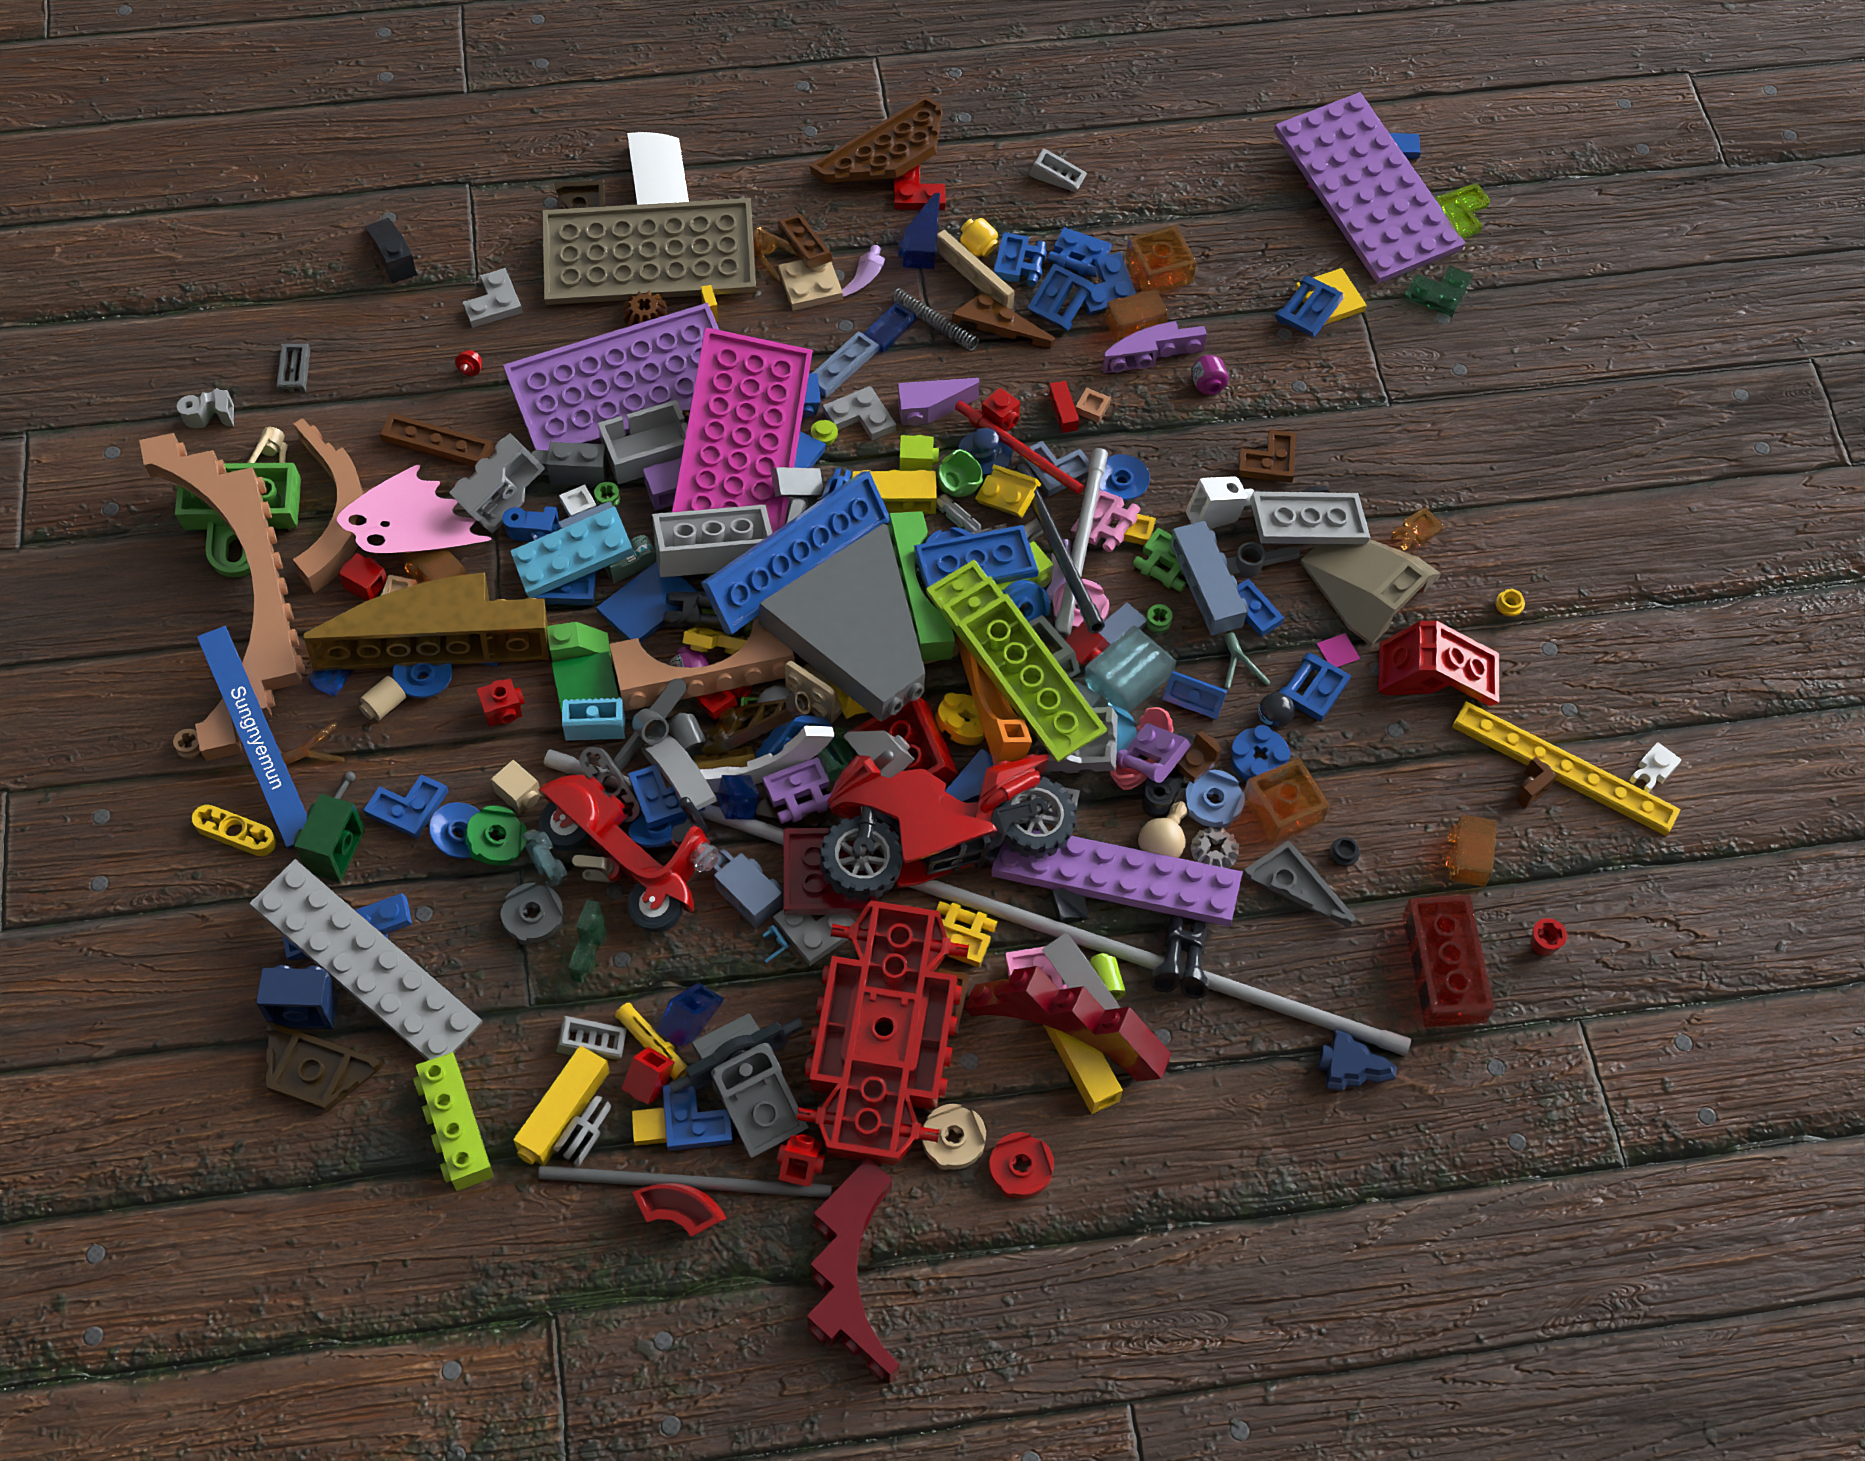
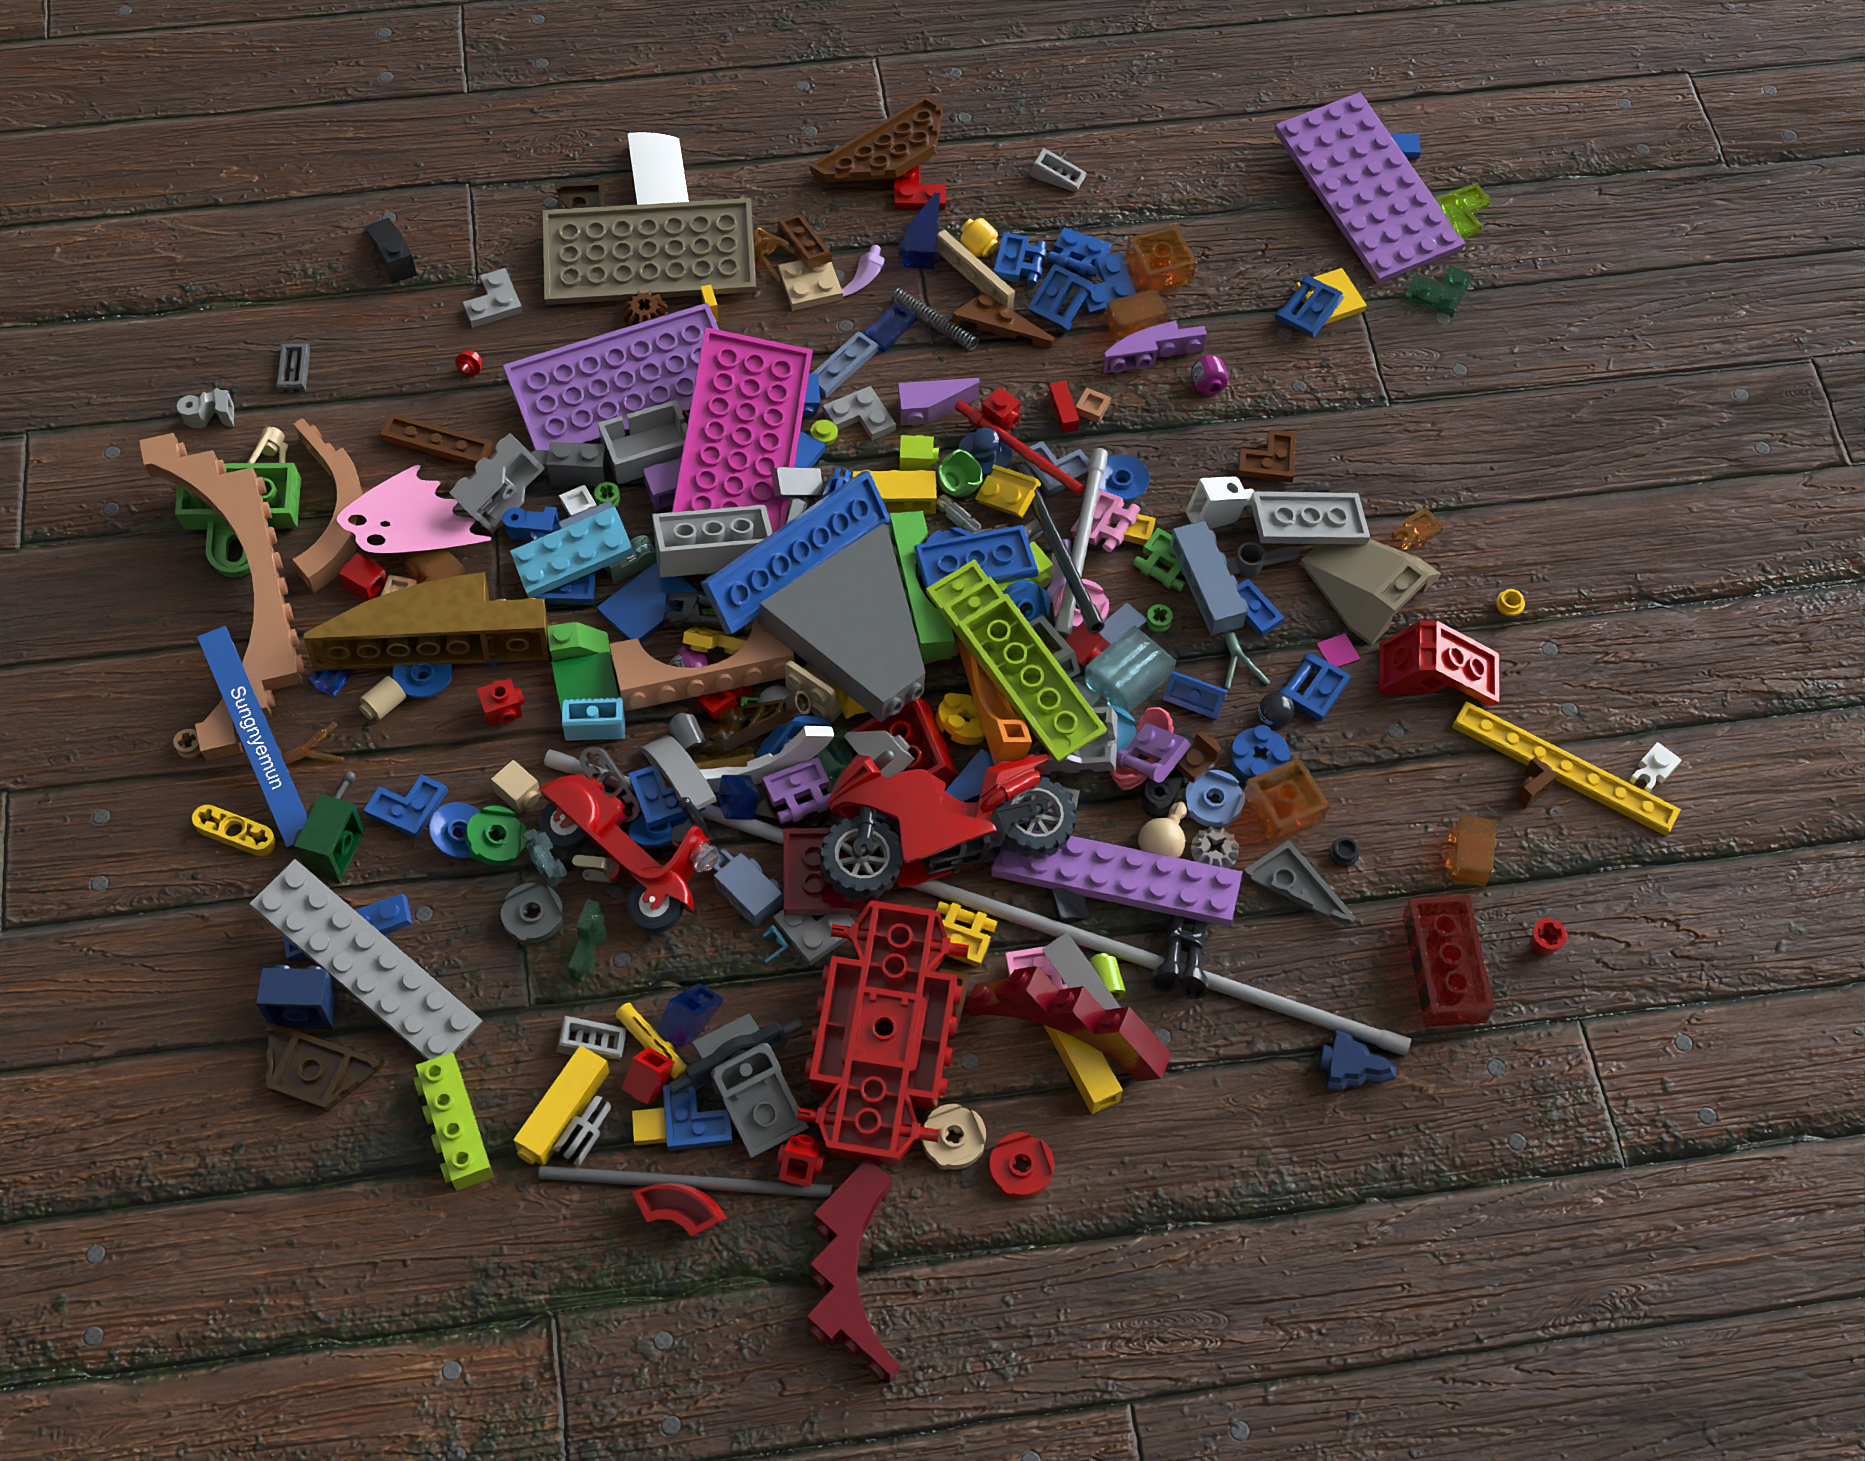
(657, 712): dark grey piece -> none

